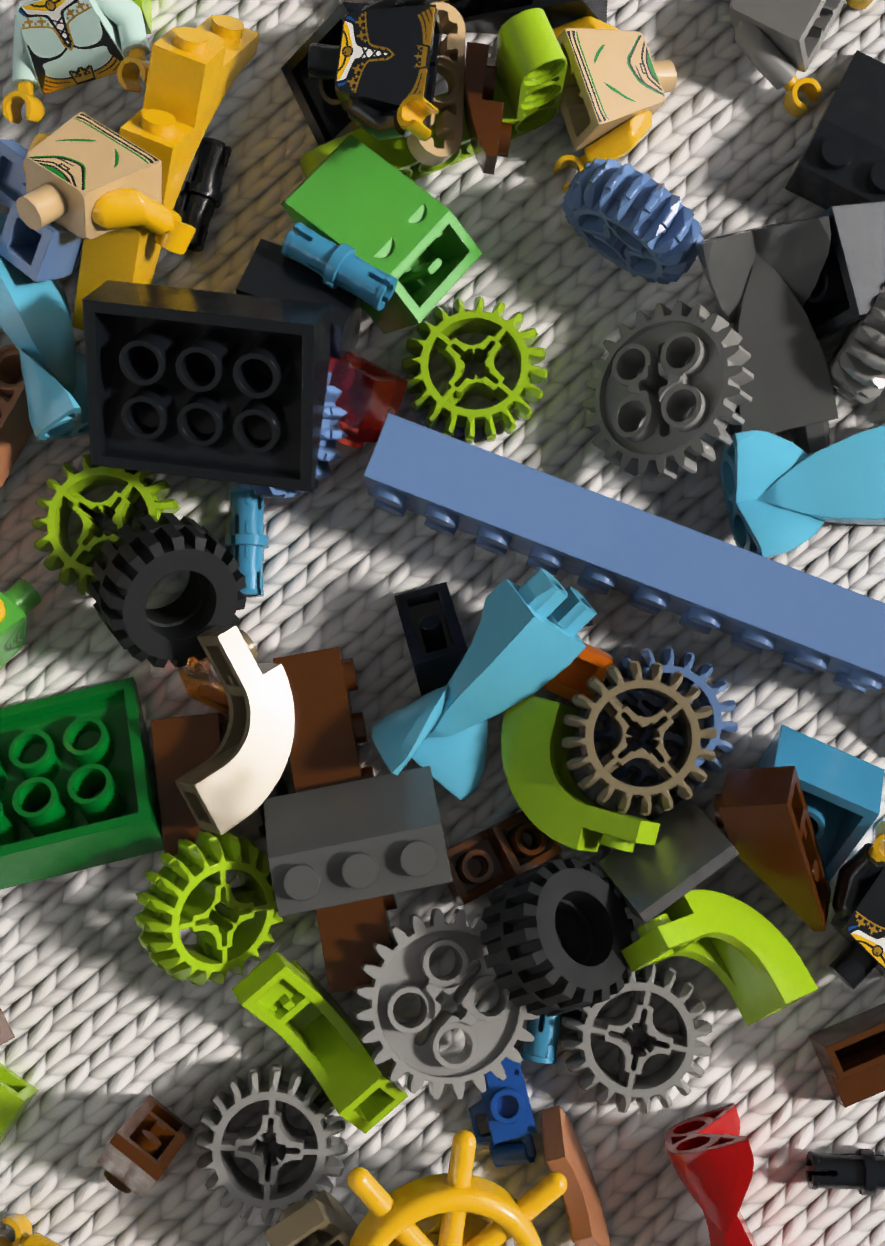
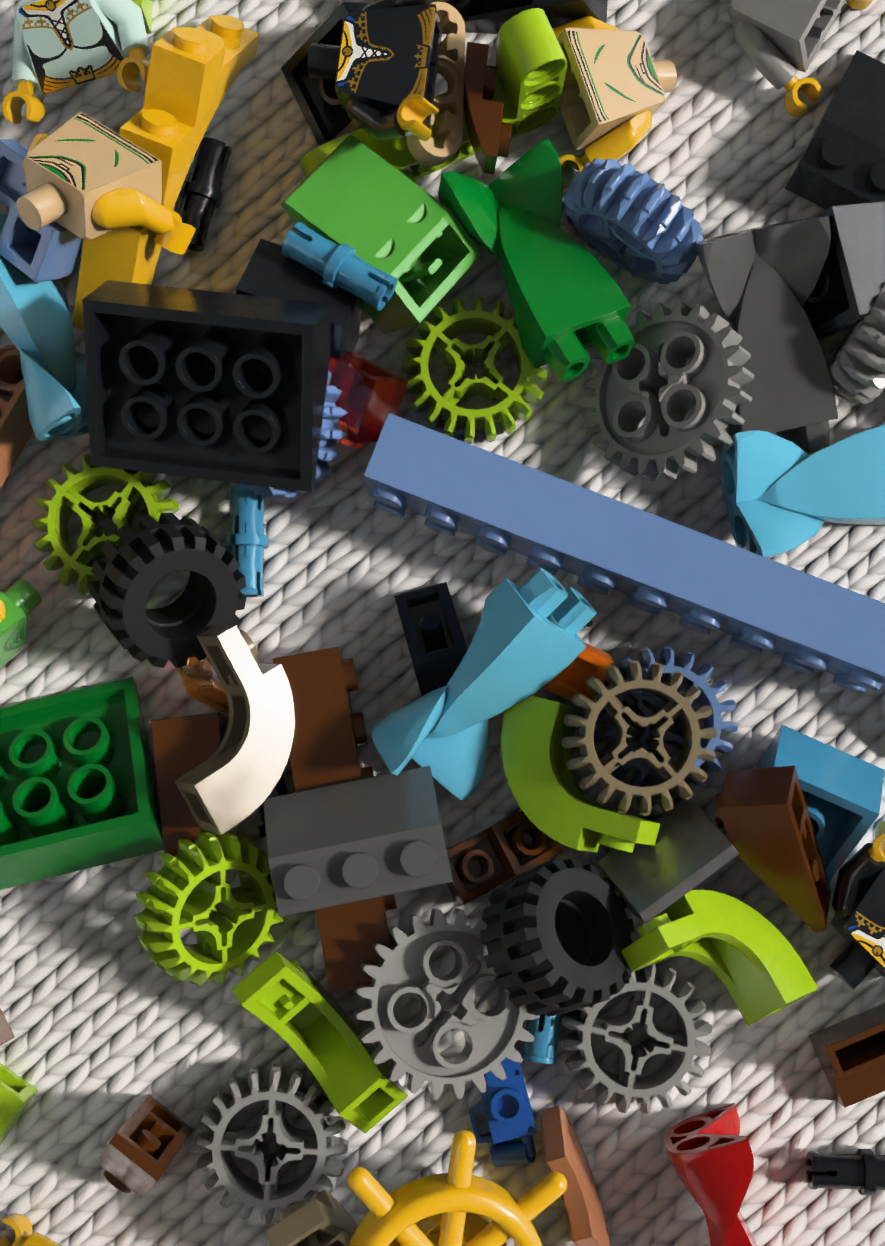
(554, 284): none -> green hips

